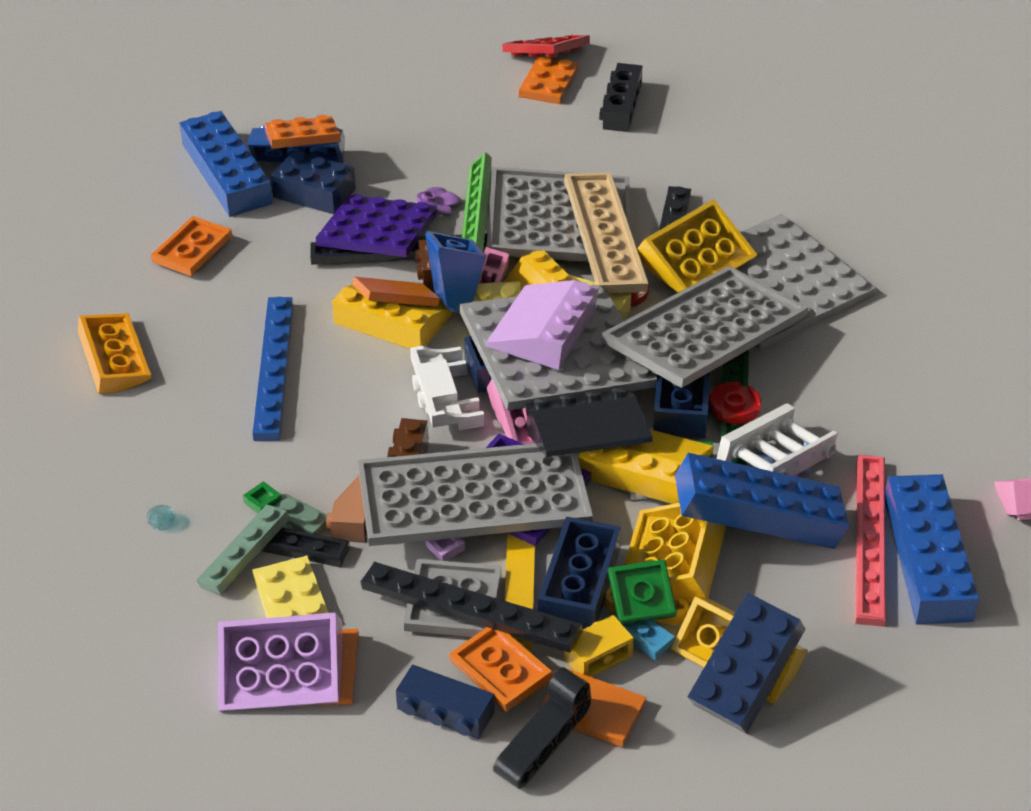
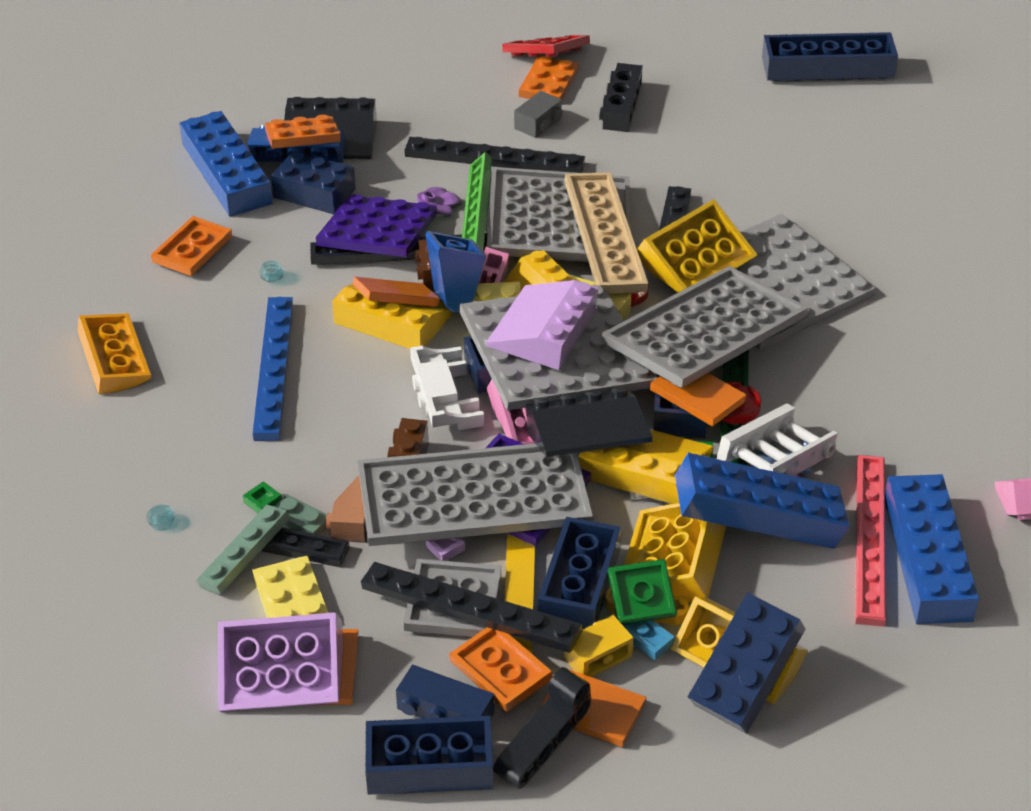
(271, 271): none -> clear light blue plate
(353, 115): none -> black slope
(428, 755): none -> dark blue brick
(501, 156): none -> black plate
(538, 114): none -> dark grey brick
(704, 398): none -> orange tile
(829, 56): none -> dark blue brick

